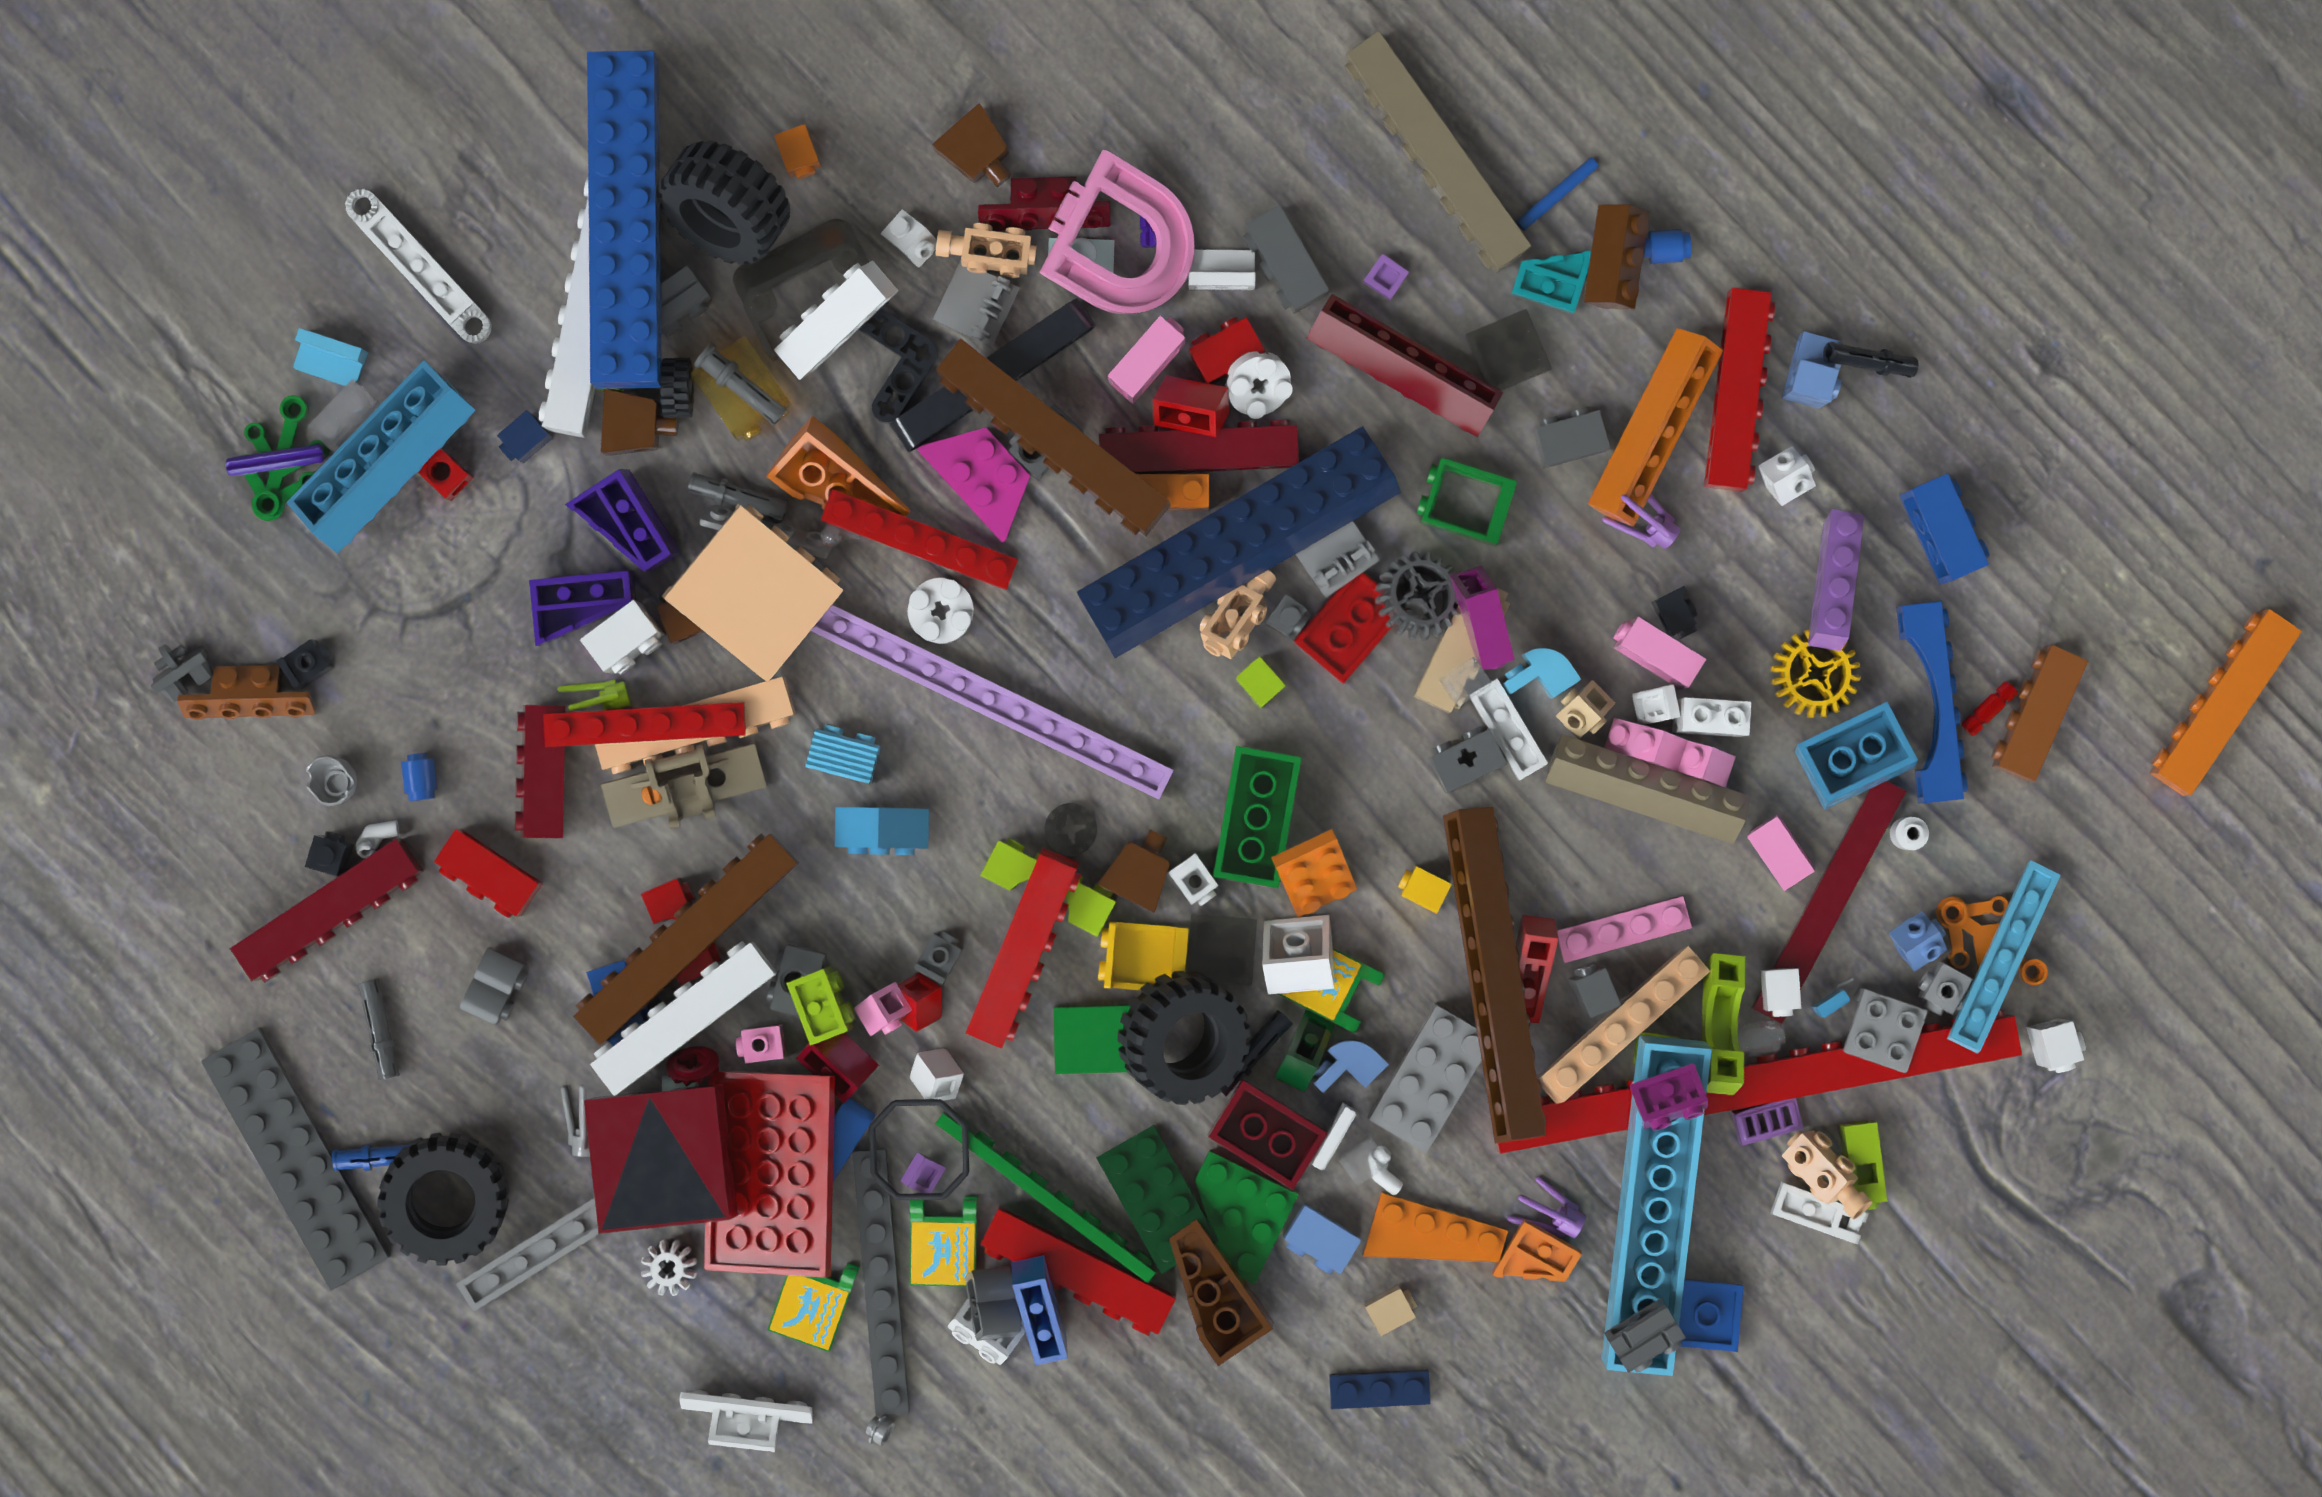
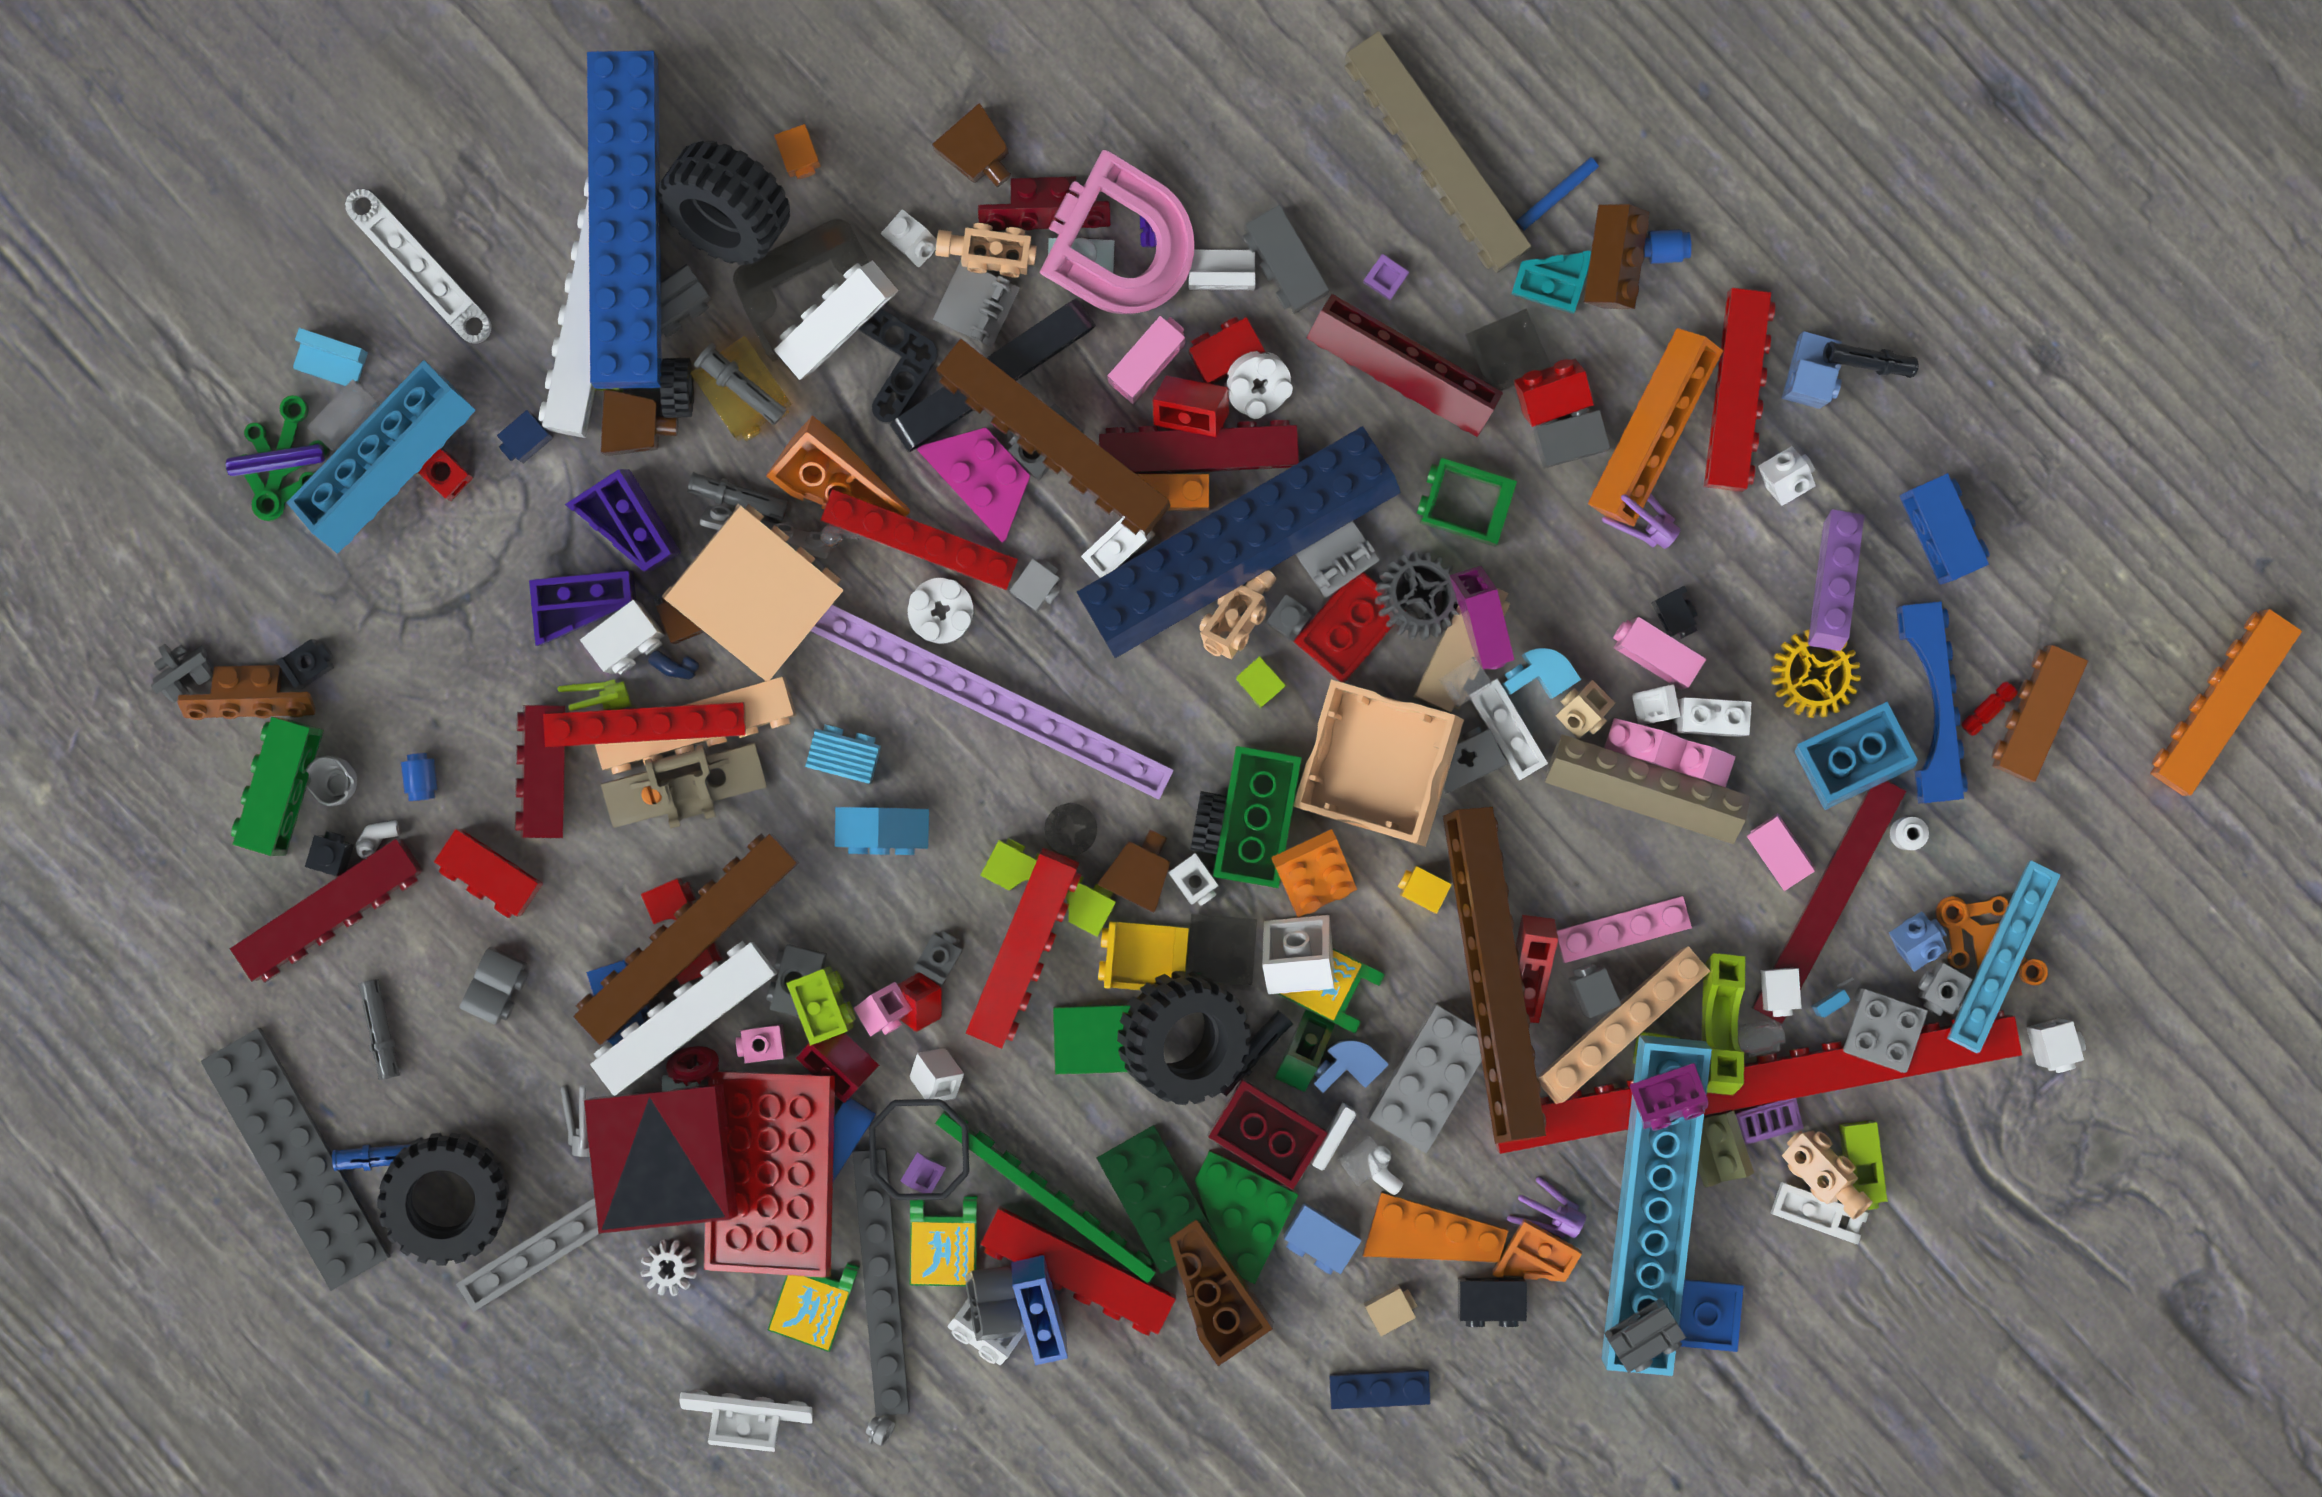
(276, 786): none -> green brick
(671, 668): none -> dark blue arm
(1037, 584): none -> light grey brick
(1114, 549): none -> white plate
(1208, 822): none -> black tyre
(1378, 763): none -> light nougat tile
(1492, 1301): none -> black brick
(1553, 392): none -> red brick
(1722, 1150): none -> olive bracket

